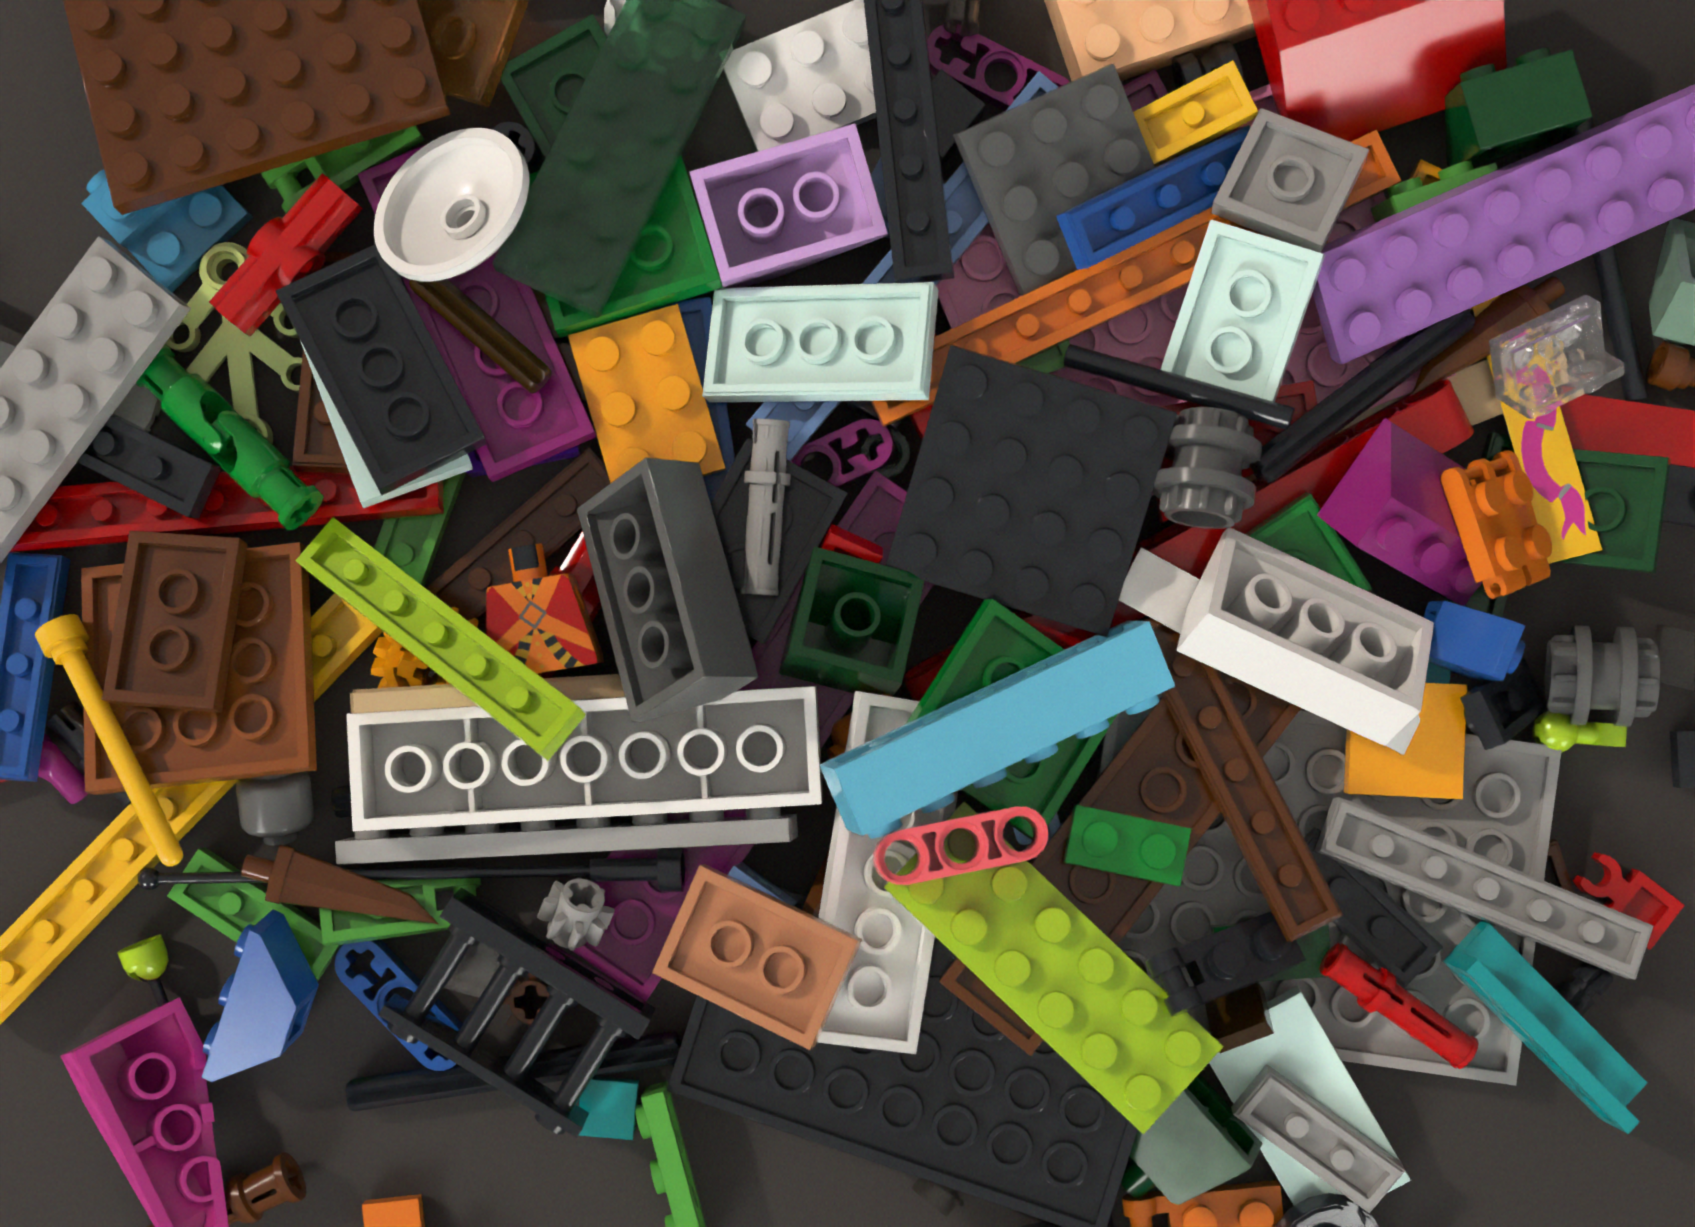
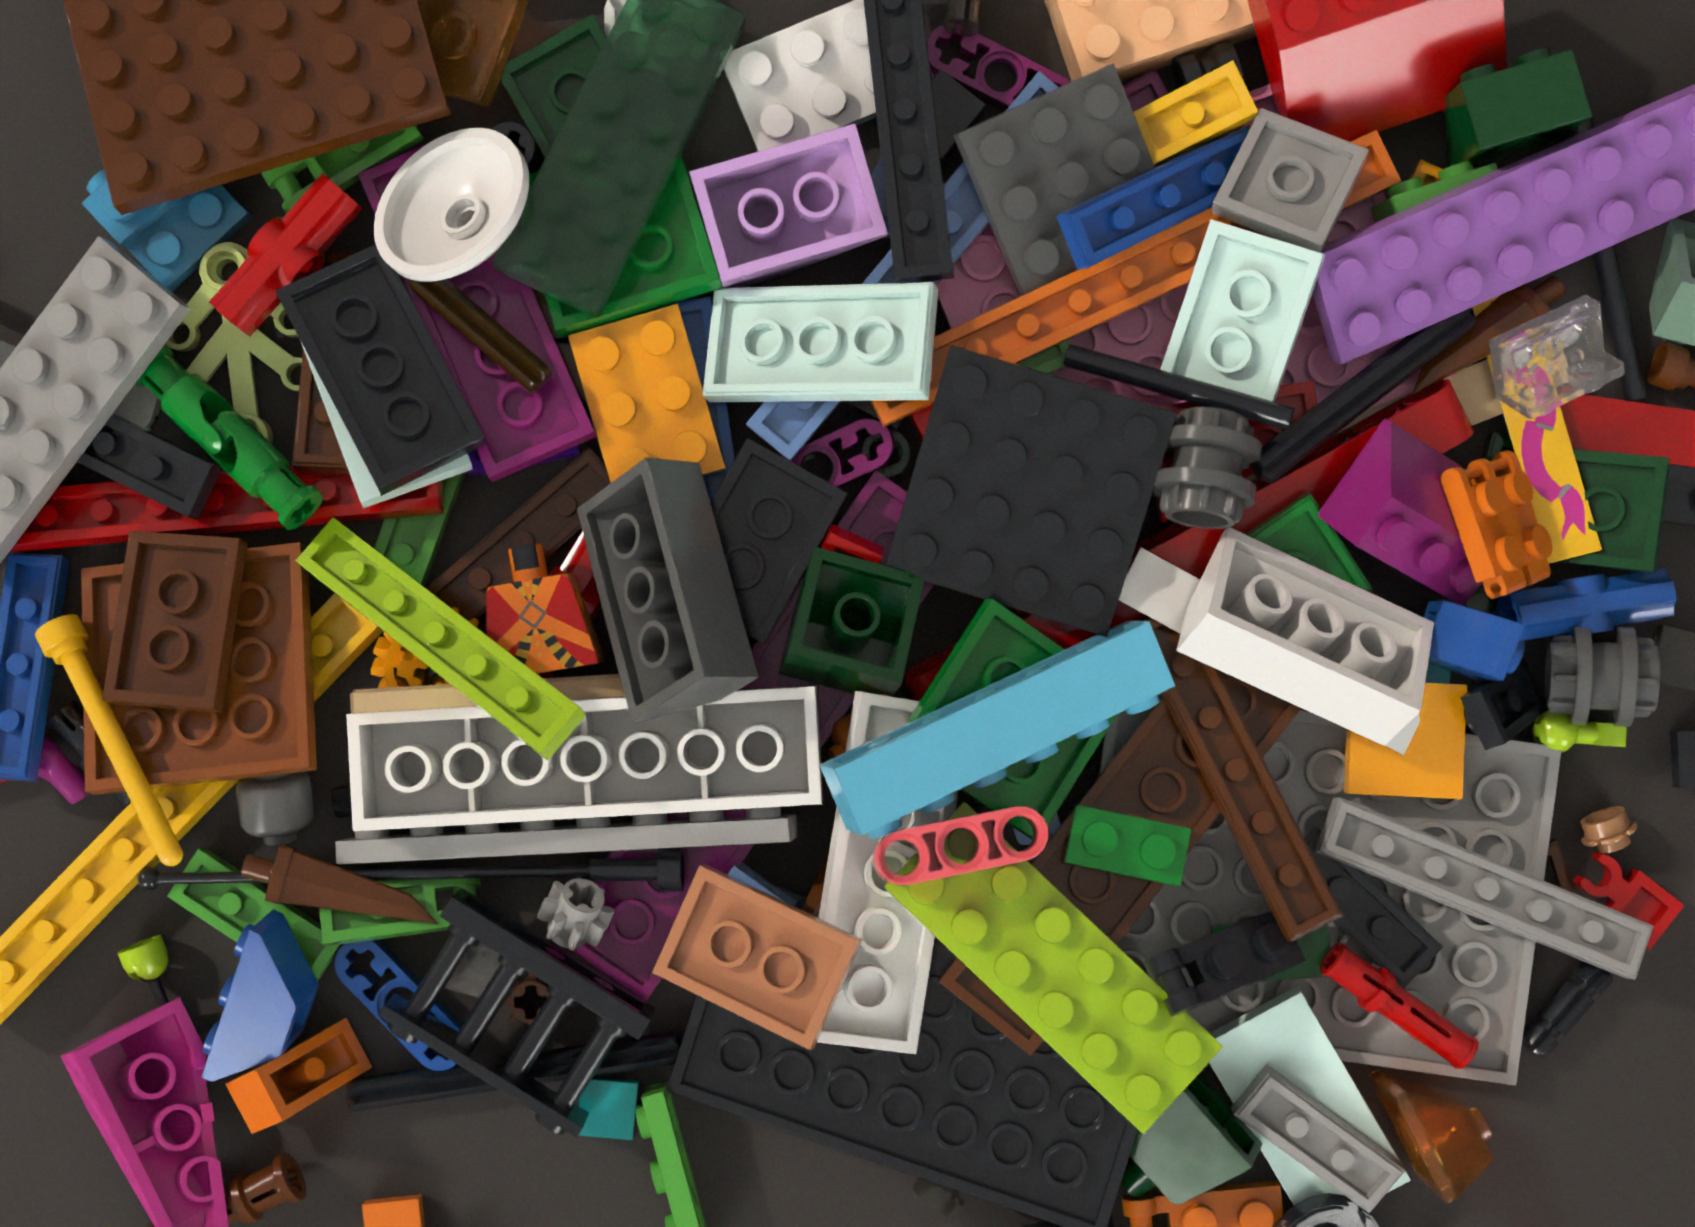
(299, 1076): none -> orange slope
(765, 506): light grey pin -> none
(1239, 1017): dark brown tile -> none
(1437, 1134): none -> clear orange slope
(1547, 1024): teal fence -> none
(1590, 603): none -> blue piece
(1607, 829): none -> medium nougat plate

